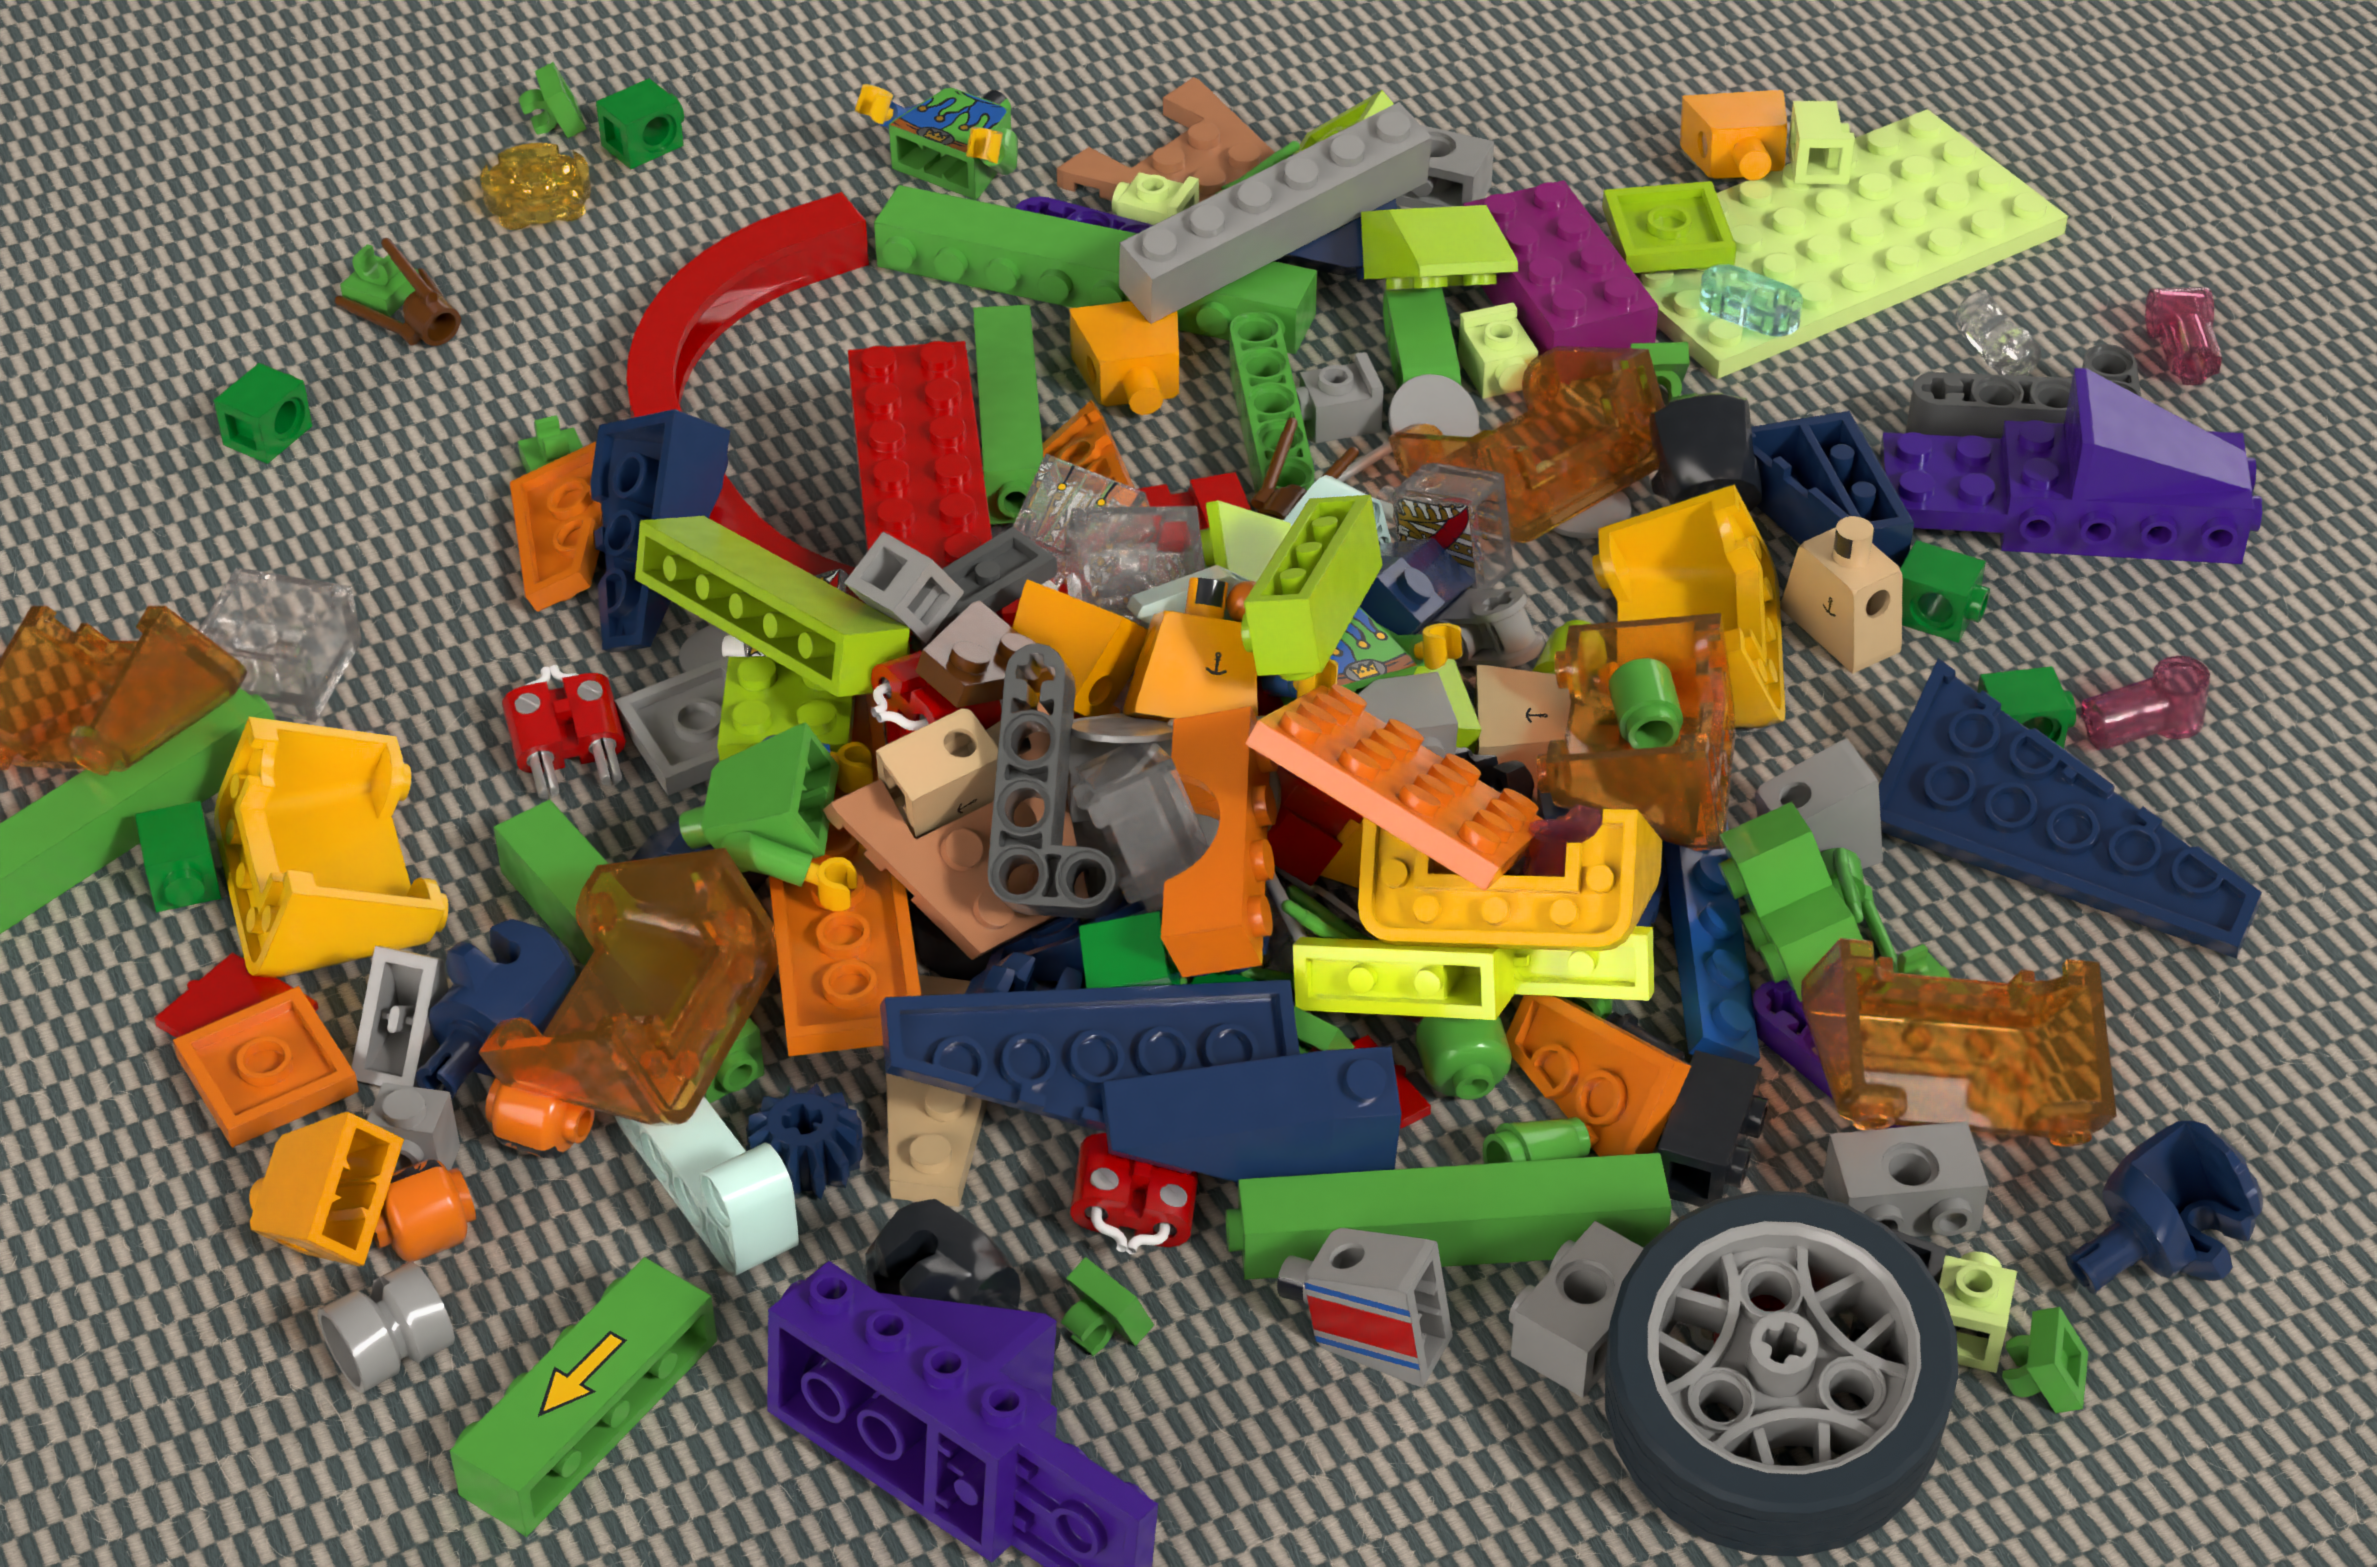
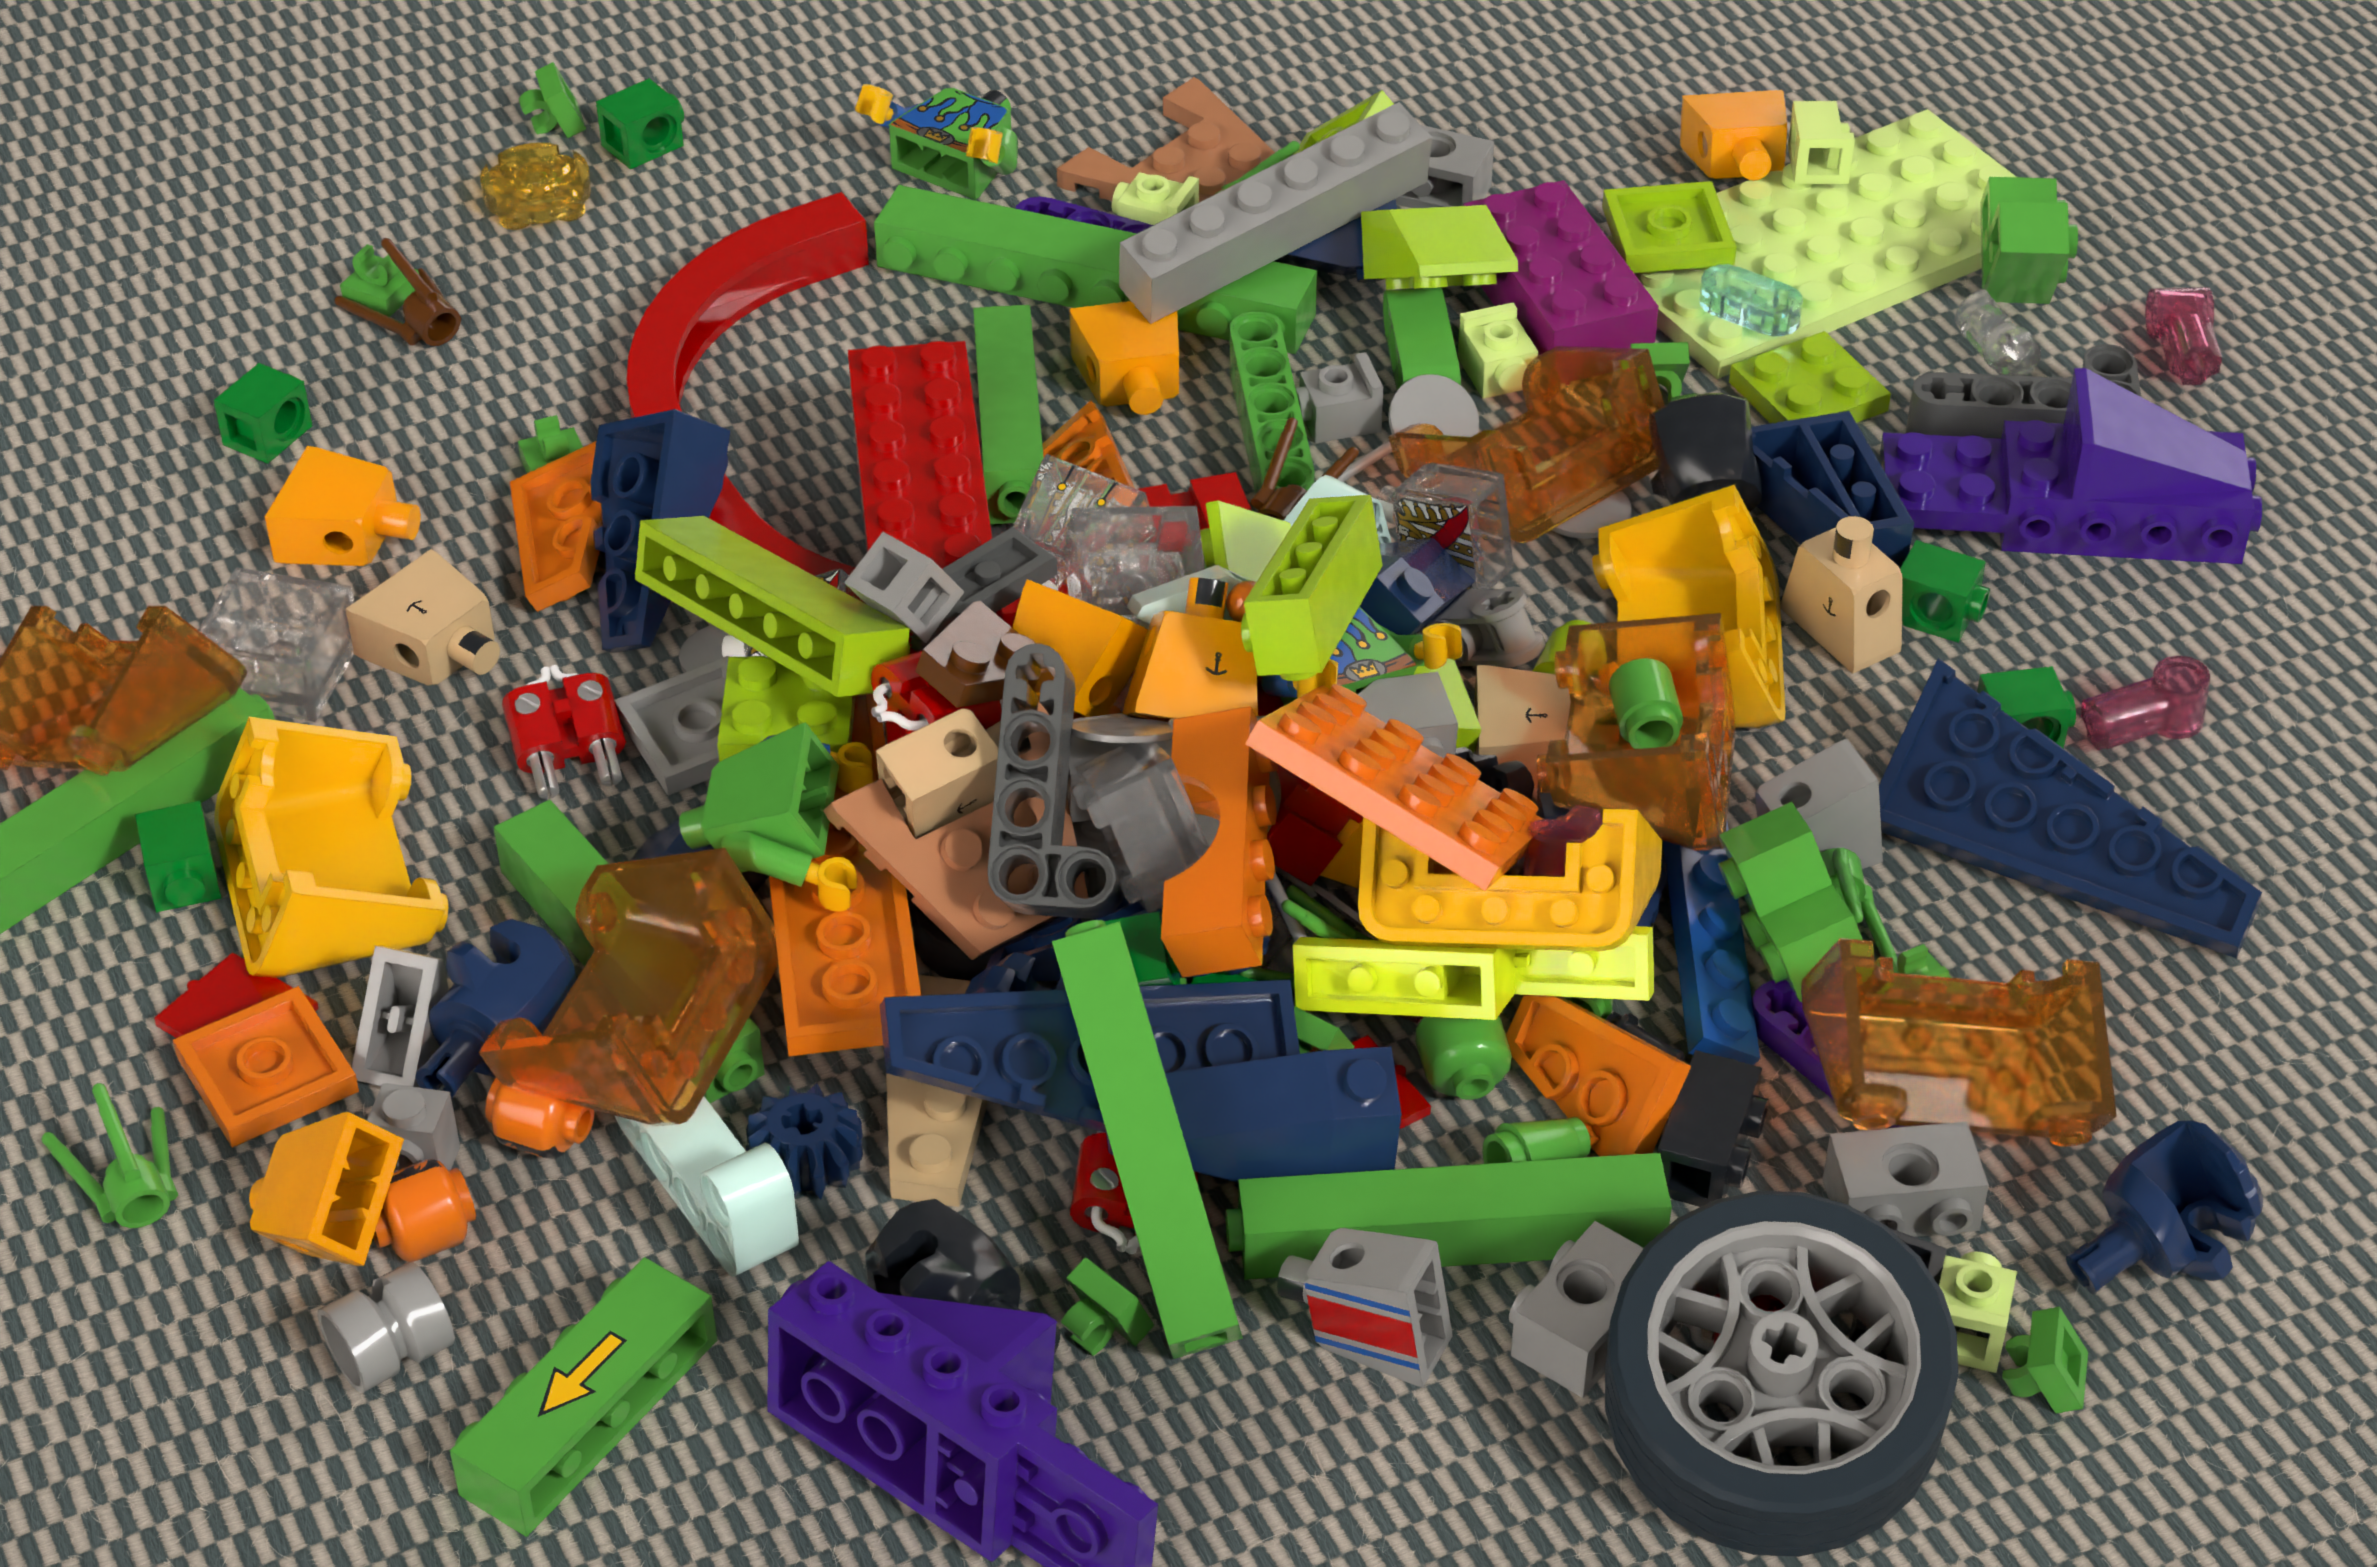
(134, 1188): none -> bright green plant
(337, 511): none -> light orange torso
(425, 623): none -> tan torso
(1146, 1139): none -> bright green brick
(1809, 381): none -> lime plate
(2024, 239): none -> bright green brick

